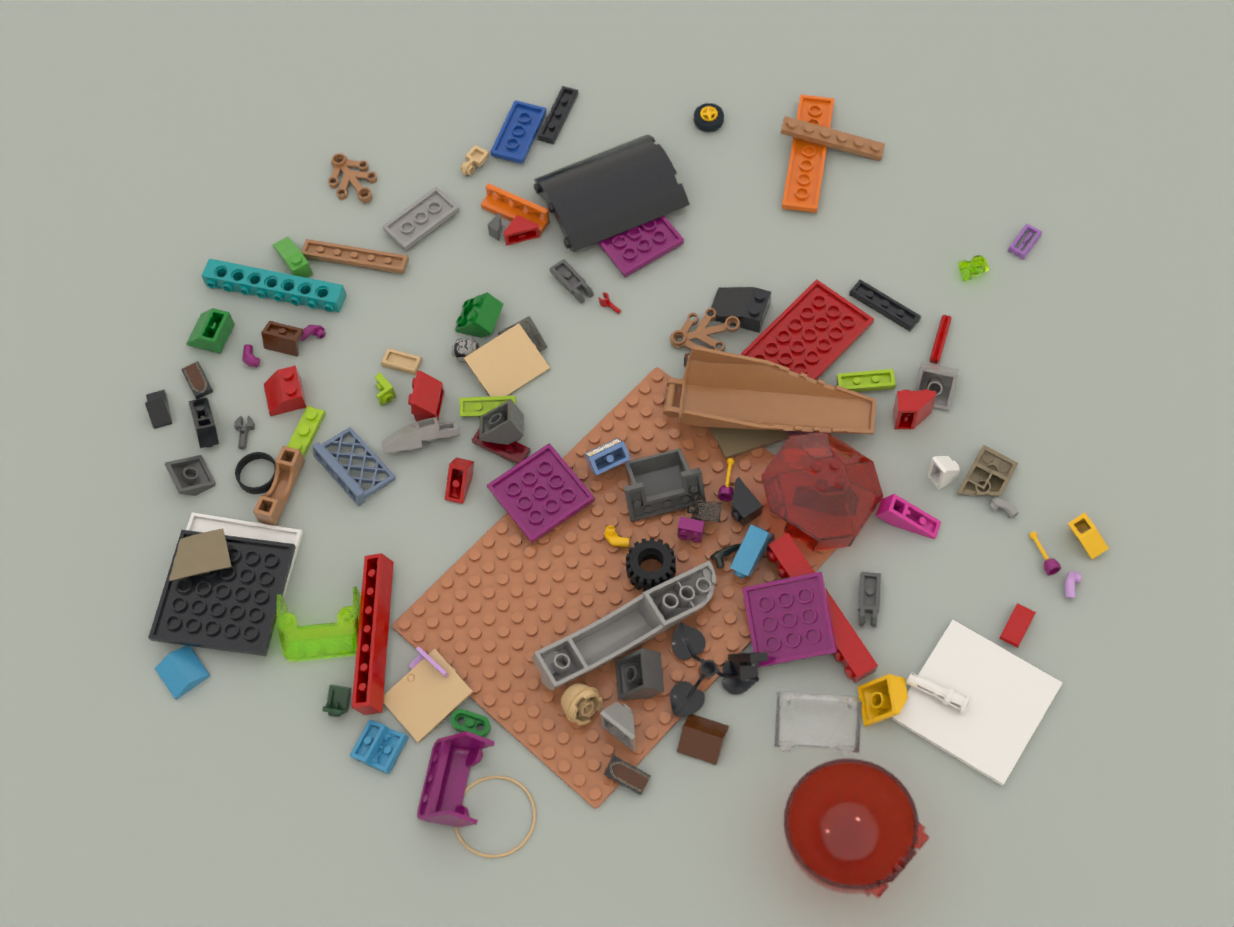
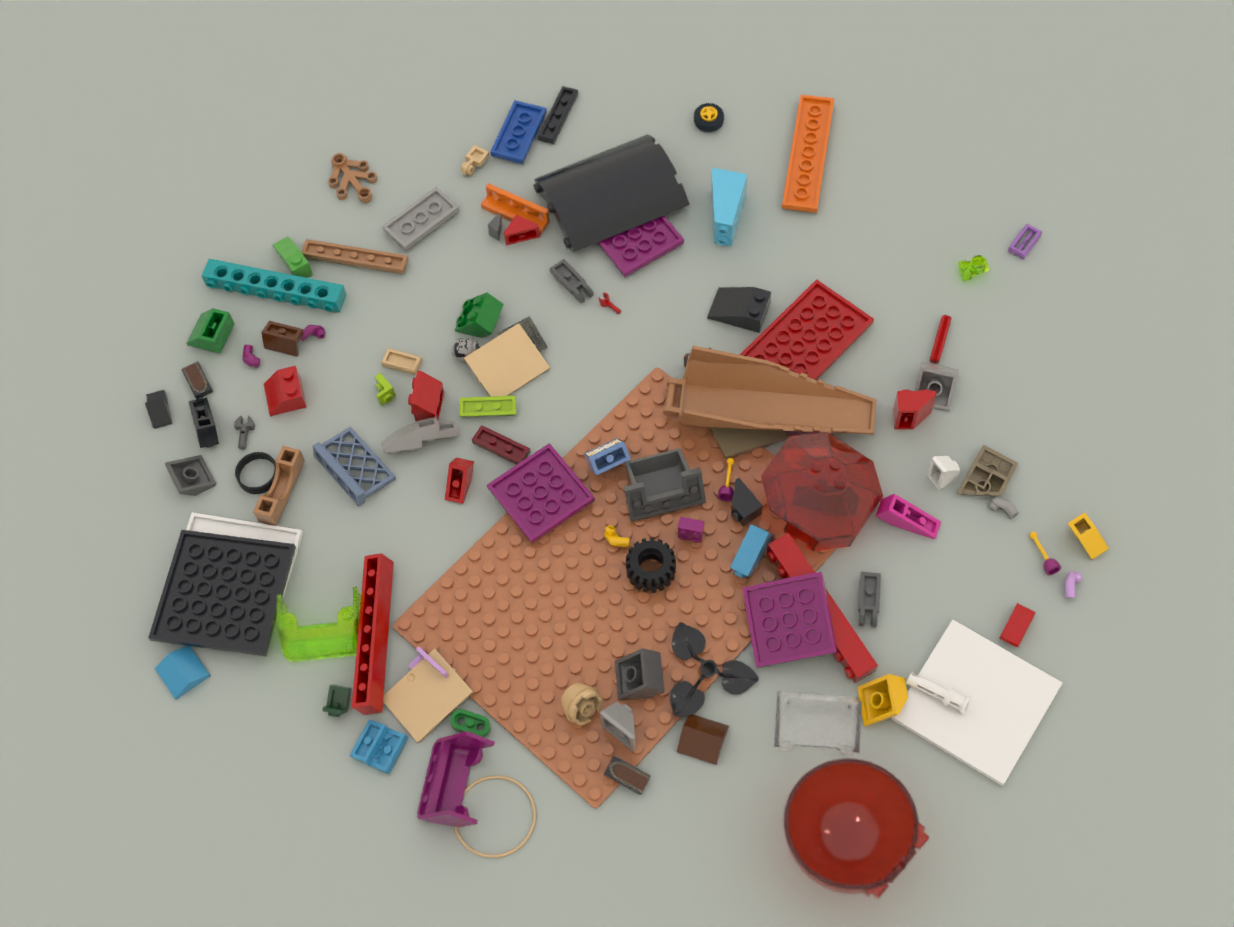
(200, 555): dark tan slope -> none
(306, 429): lime plate -> none
(502, 424): dark grey slope -> none
(626, 627): light grey slope -> none
(701, 332): medium nougat plant -> none
(704, 509): clear smoke piece -> none
(718, 556): pearl dark grey bar -> none
(728, 198): none -> medium azure slope
(747, 663): black slope -> none
(832, 138): medium nougat plate -> none
(867, 380): lime plate -> none
(885, 305): black tile -> none

